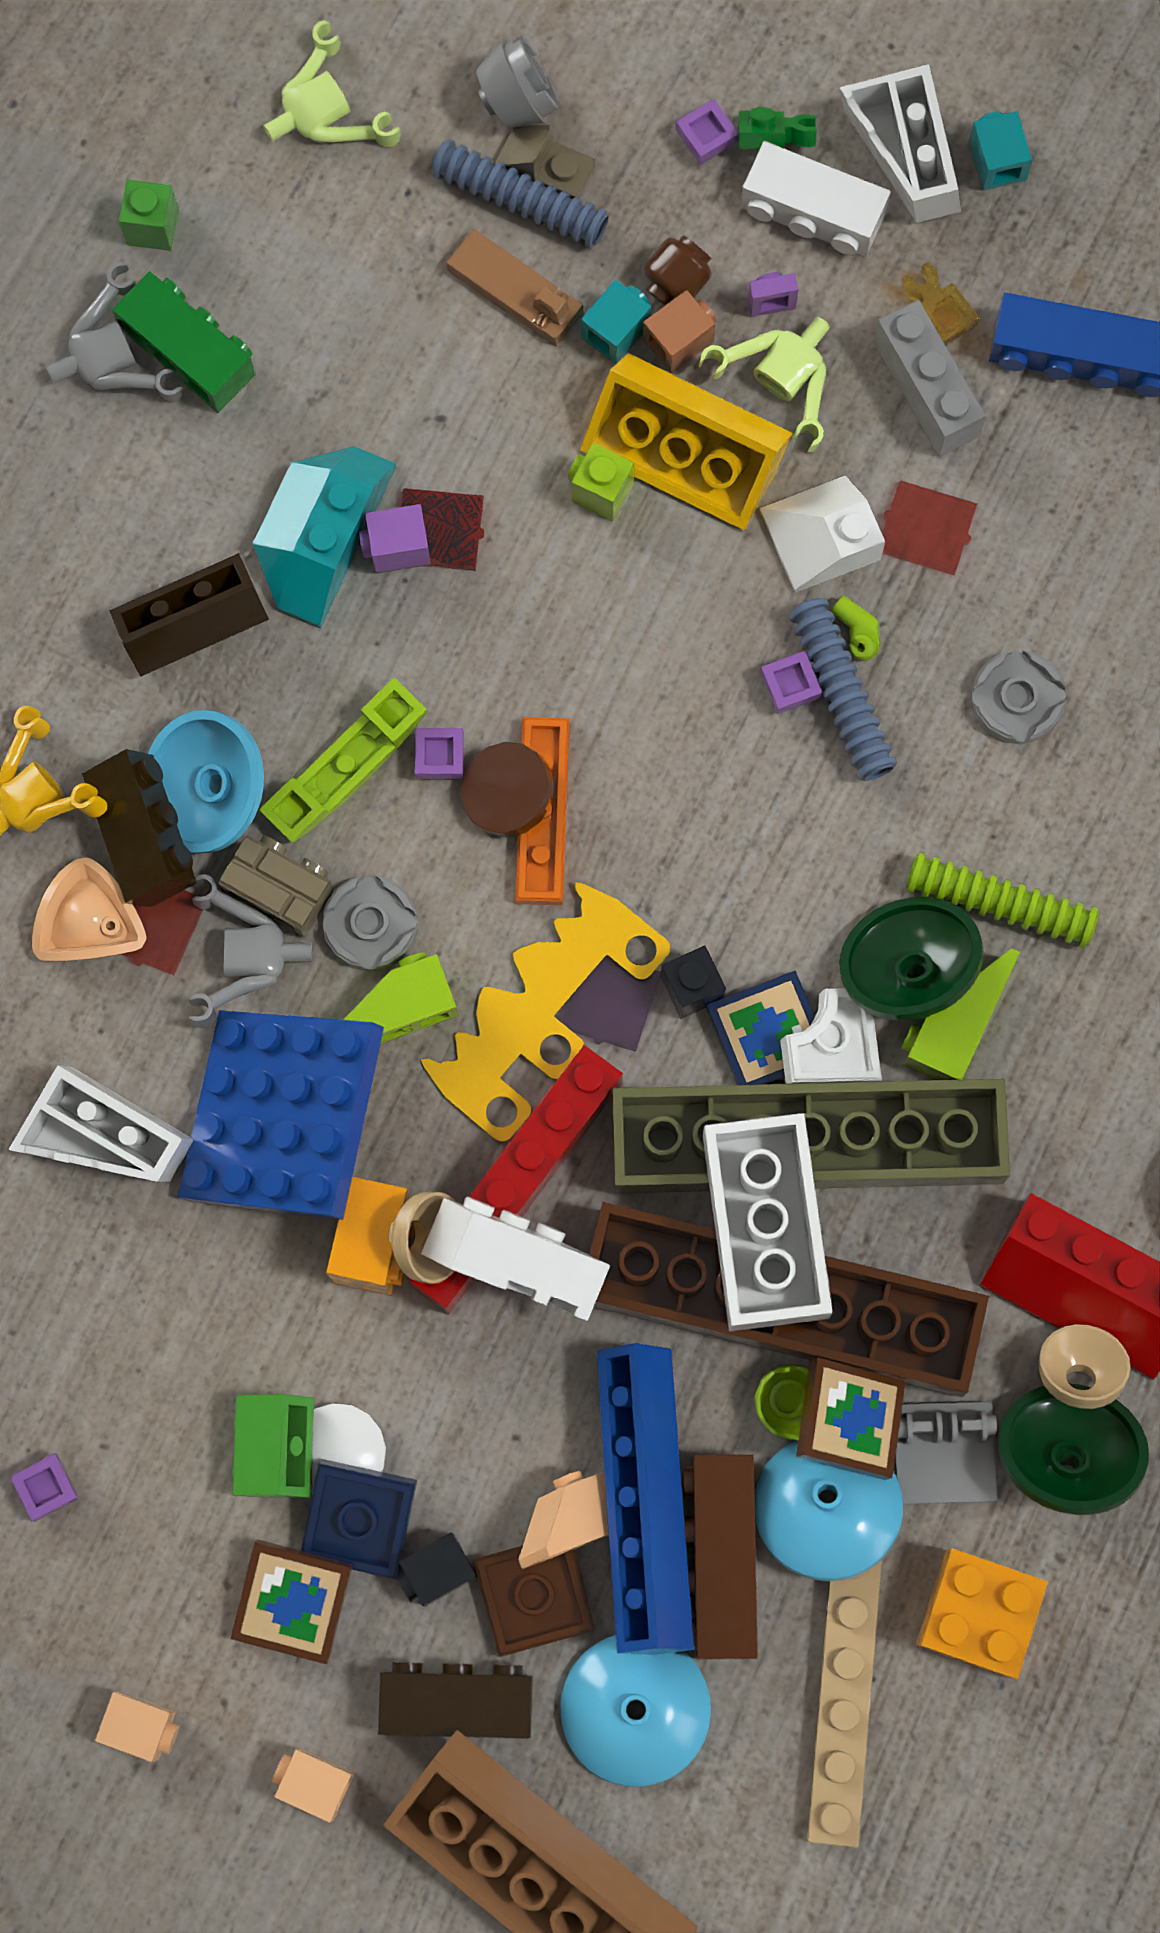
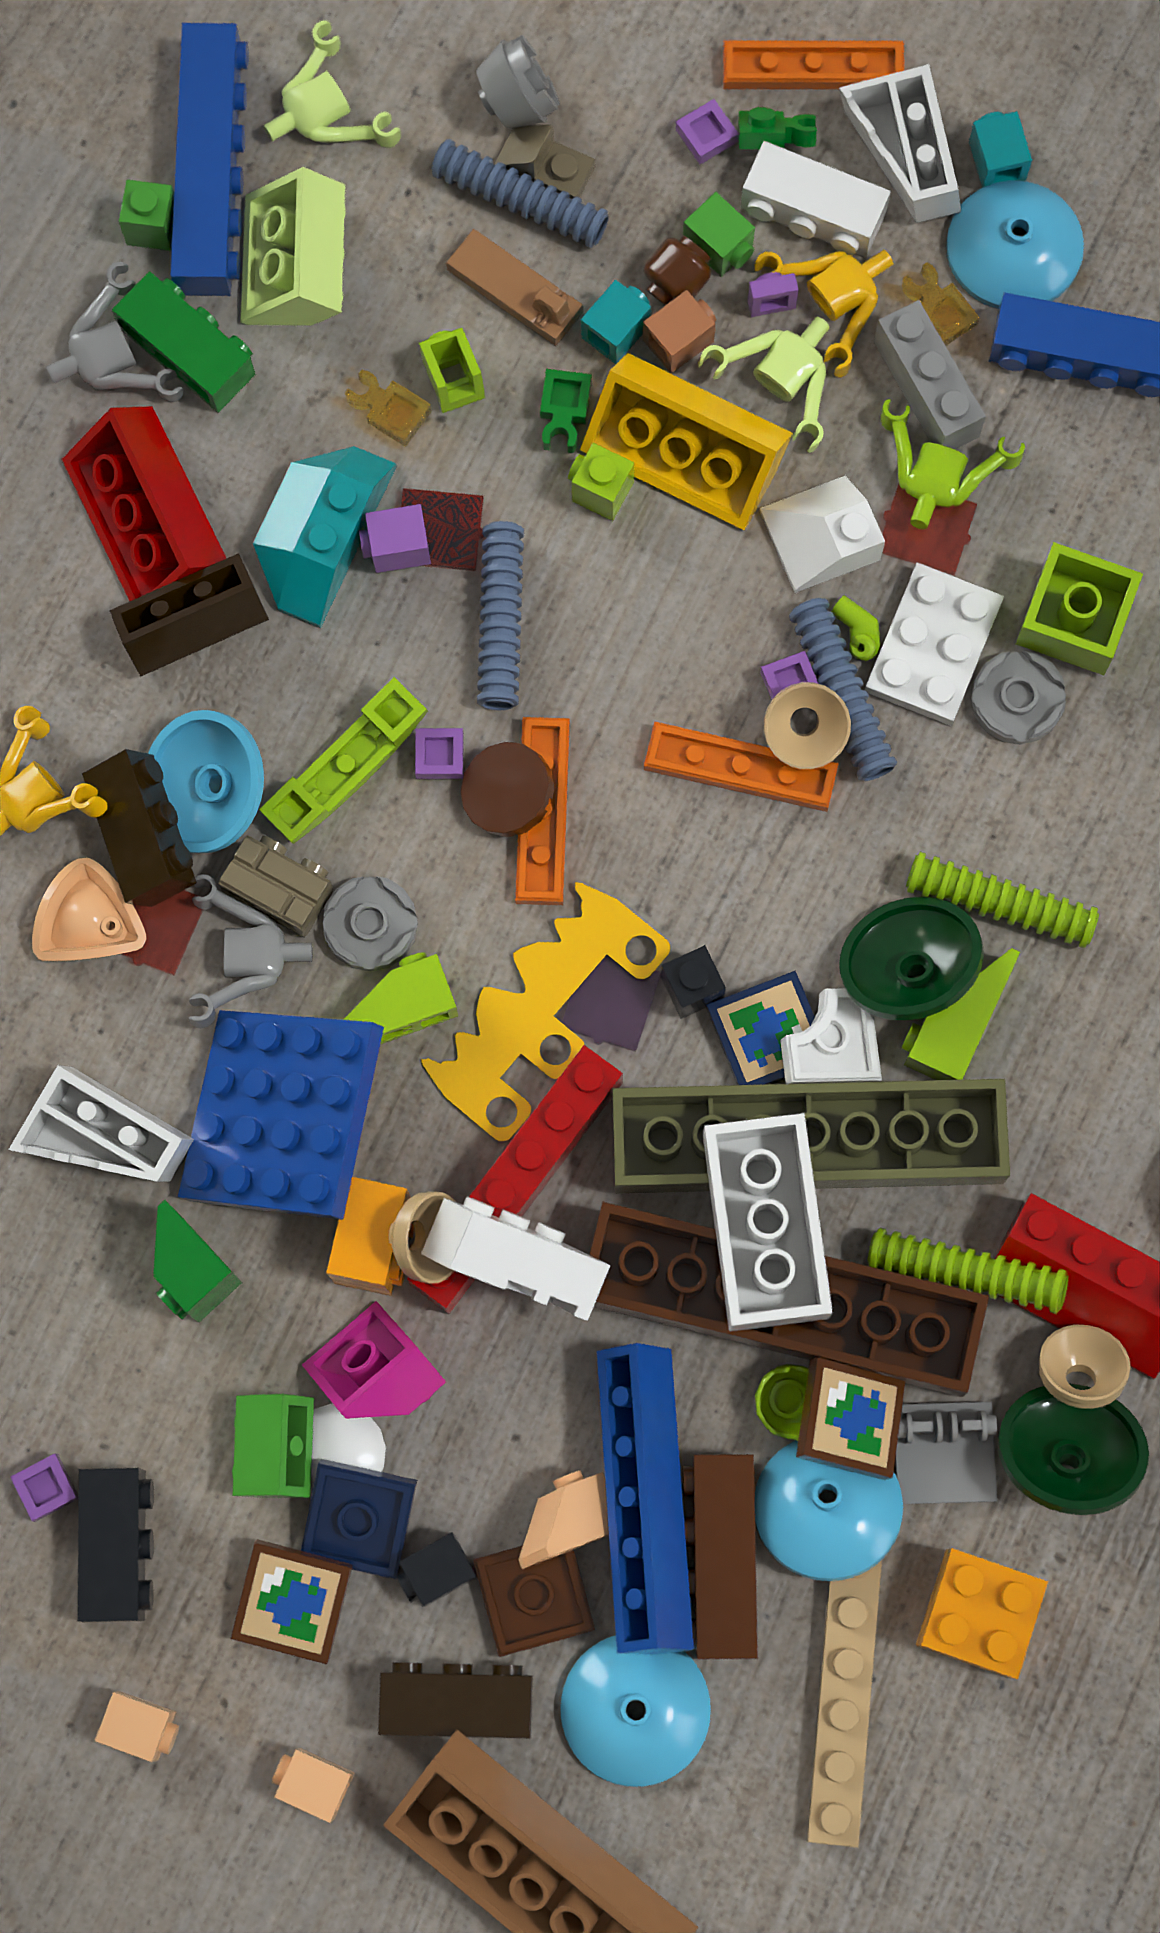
(114, 1545): none -> black brick
(141, 501): none -> red slope
(187, 1268): none -> green slope
(207, 159): none -> blue brick
(293, 250): none -> yellowish green slope
(373, 1368): none -> dark pink slope
(393, 410): none -> clear yellow plate
(446, 350): none -> lime window
(500, 615): none -> sand blue piece
(564, 402): none -> green plate
(721, 234): none -> bright green brick
(736, 767): none -> orange tile
(807, 63): none -> orange tile
(821, 744): none -> tan piece
(837, 289): none -> yellow piece
(934, 644): none -> white plate
(939, 469): none -> lime piece
(969, 1270): none -> lime piece
(995, 261): none -> medium azure dish
(1079, 608): none -> lime brick

